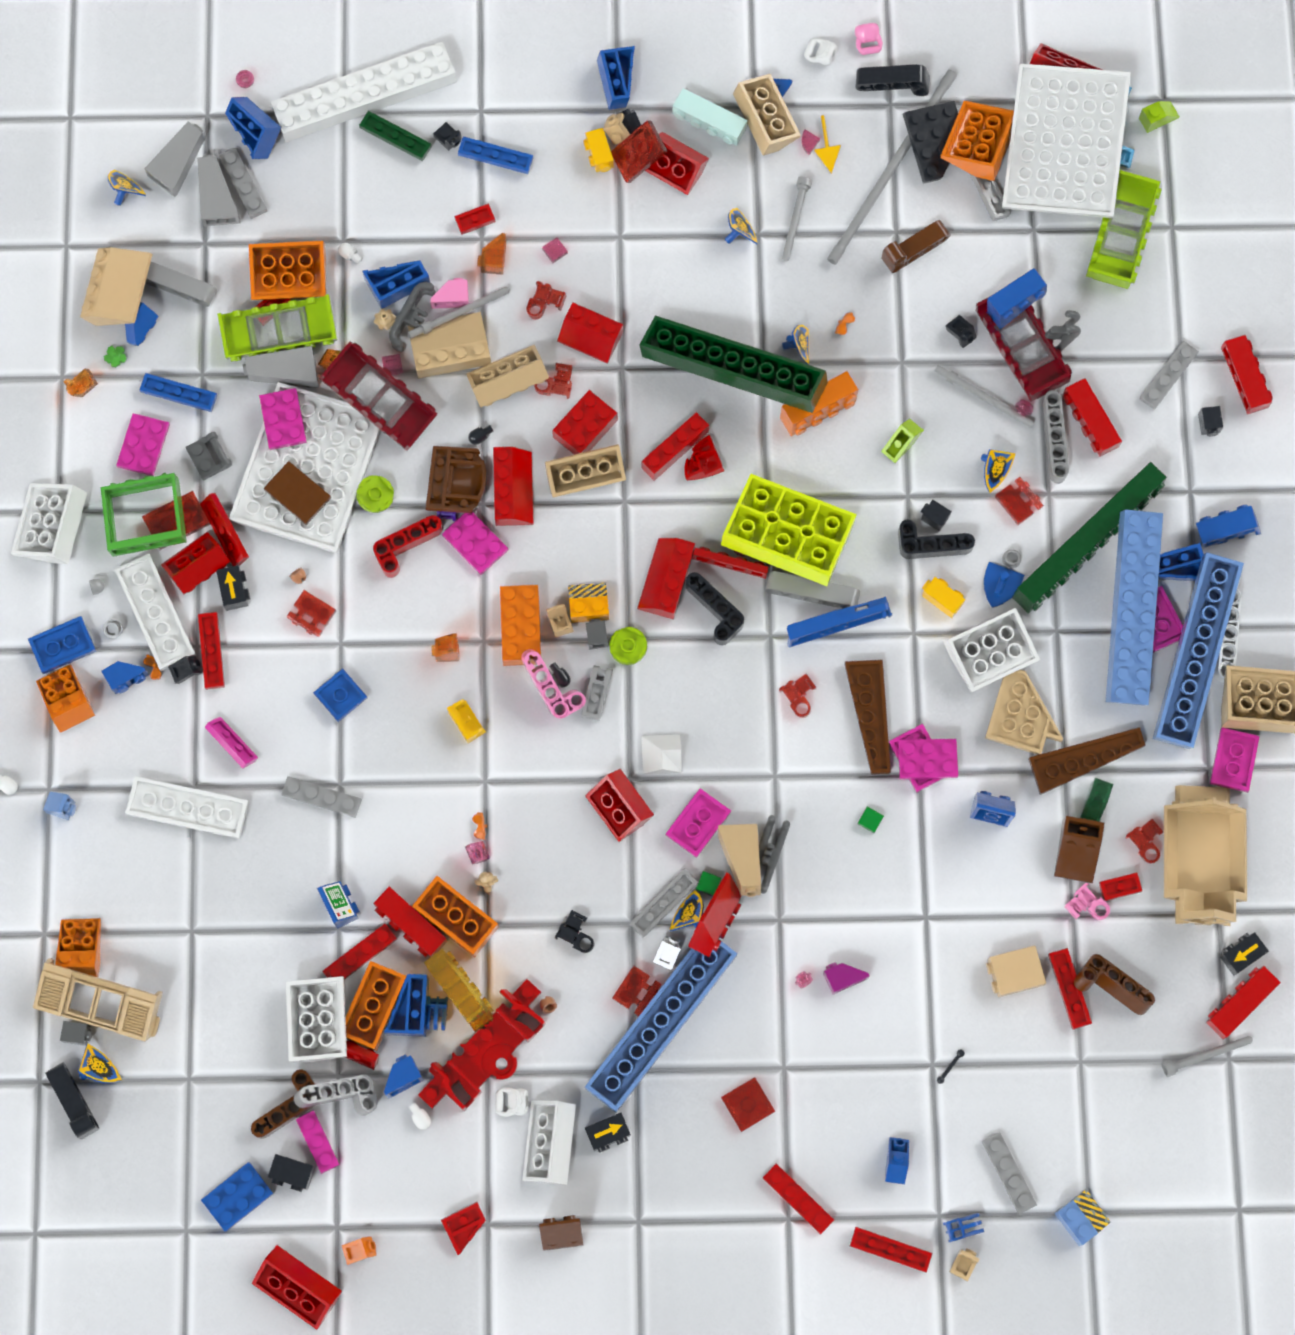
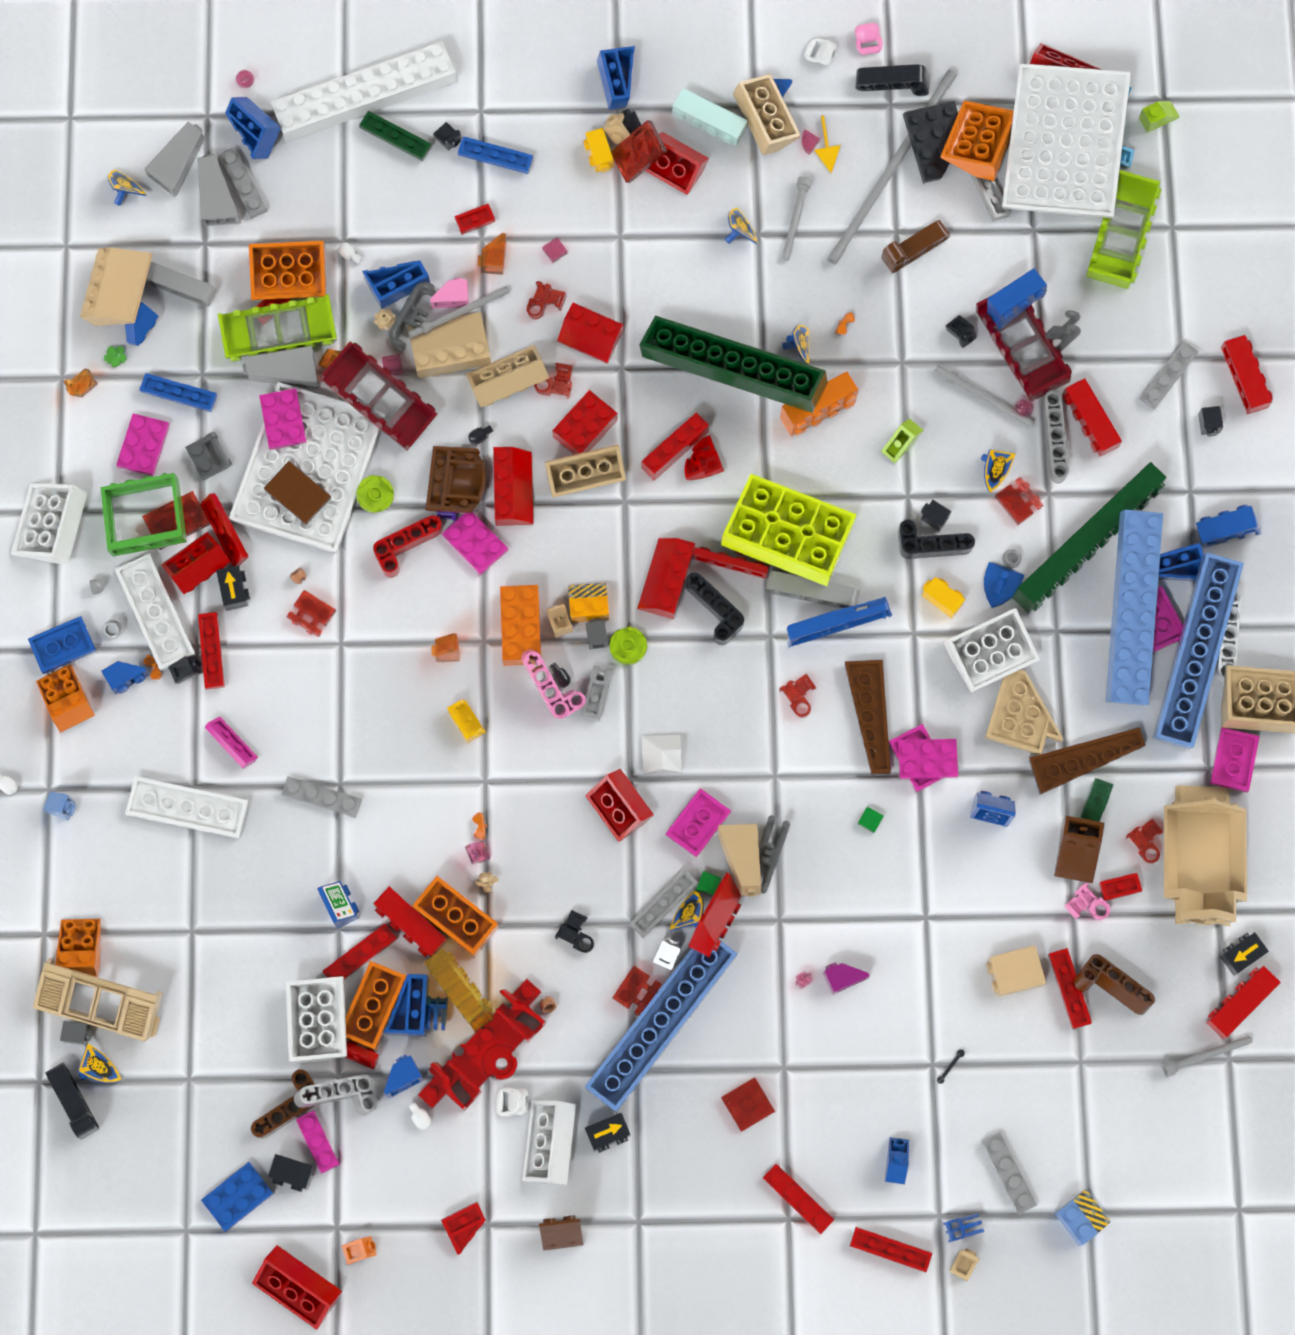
(340, 695): blue plate -> none

